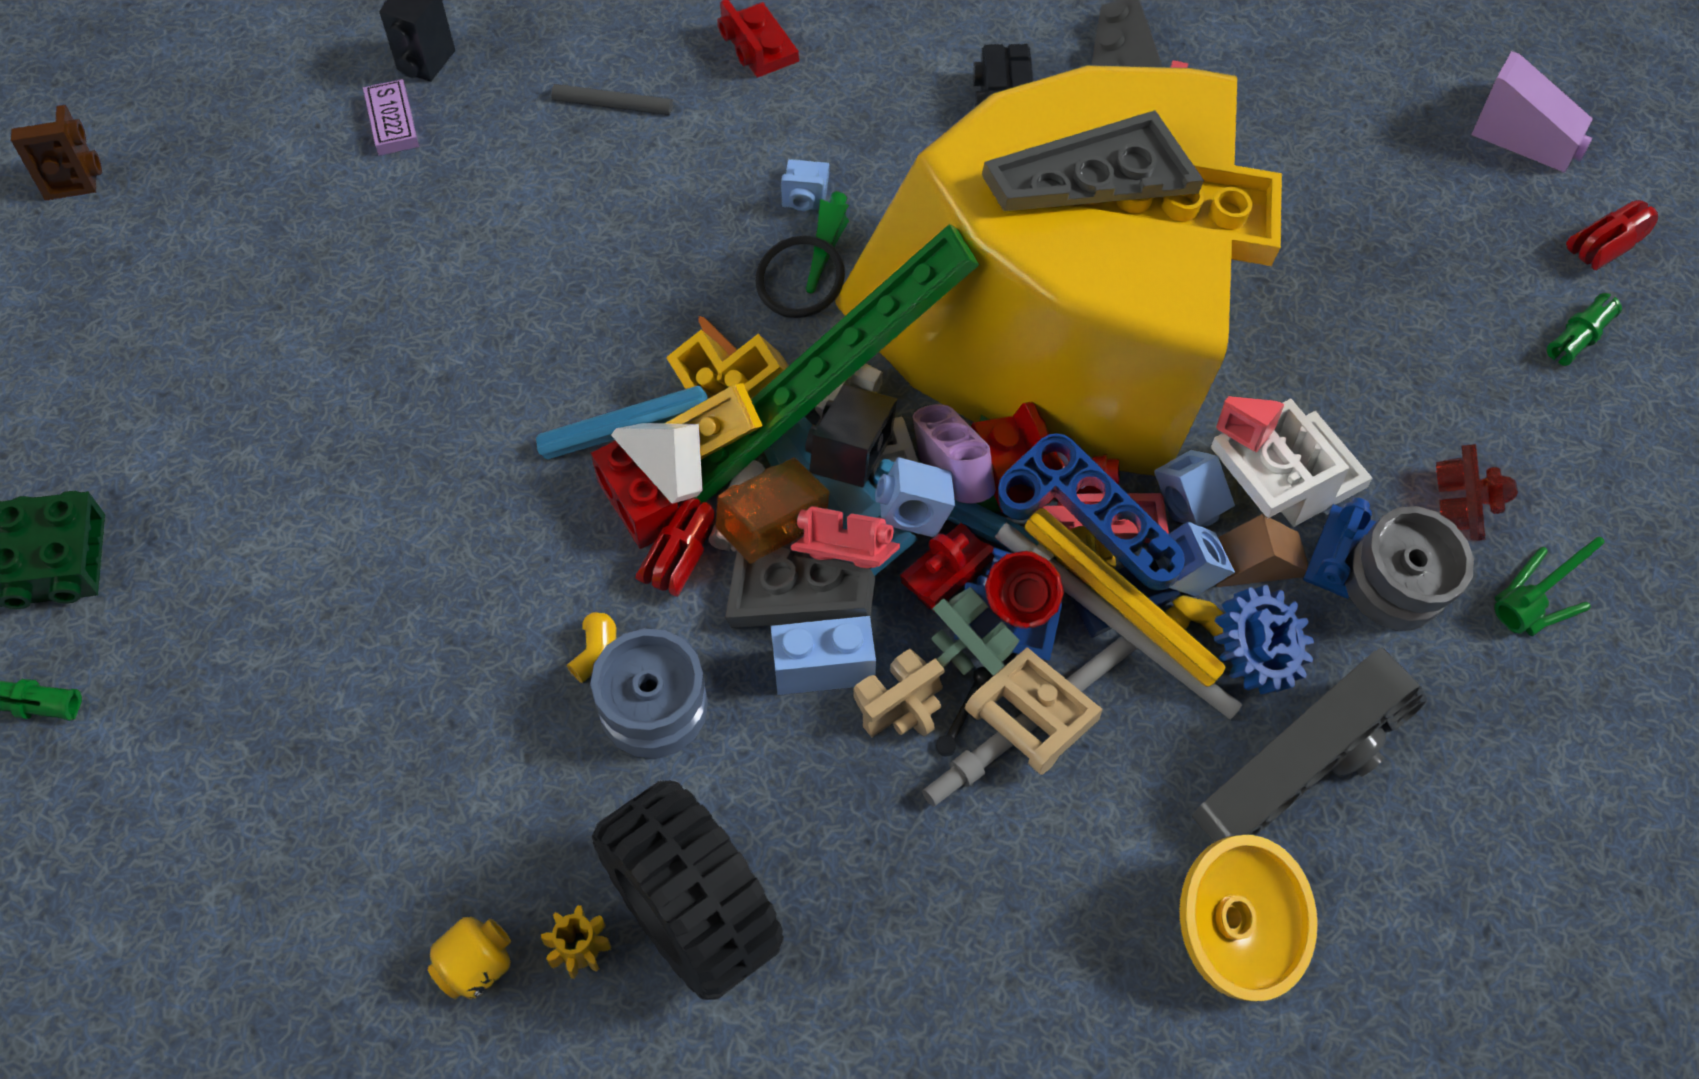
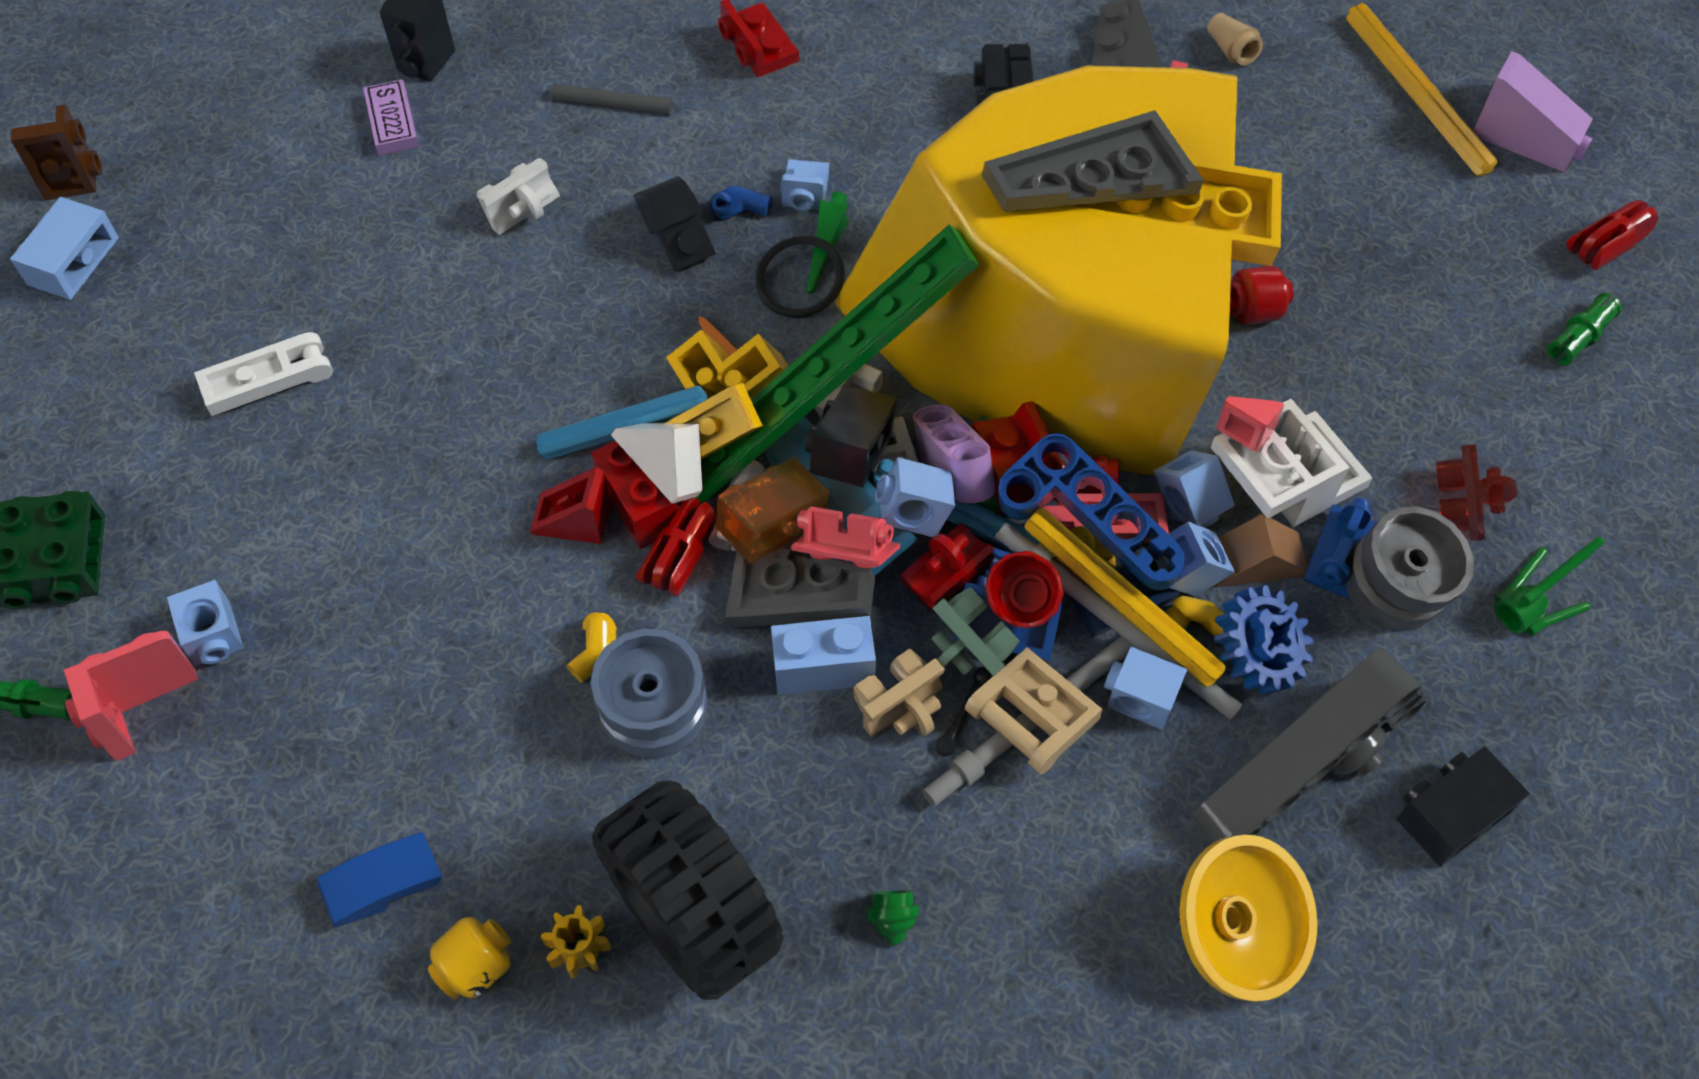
(64, 248): none -> light blue brick
(121, 680): none -> coral bracket
(197, 609): none -> light blue brick
(263, 372): none -> white plate
(376, 877): none -> blue slope
(518, 196): none -> white hips
(574, 509): none -> red slope
(674, 214): none -> black brick
(738, 200): none -> blue arm
(893, 914): none -> green plate
(1144, 687): none -> light blue brick
(1236, 40): none -> tan cone
(1259, 295): none -> red head
(1422, 90): none -> yellow axle
(1460, 805): none -> black brick

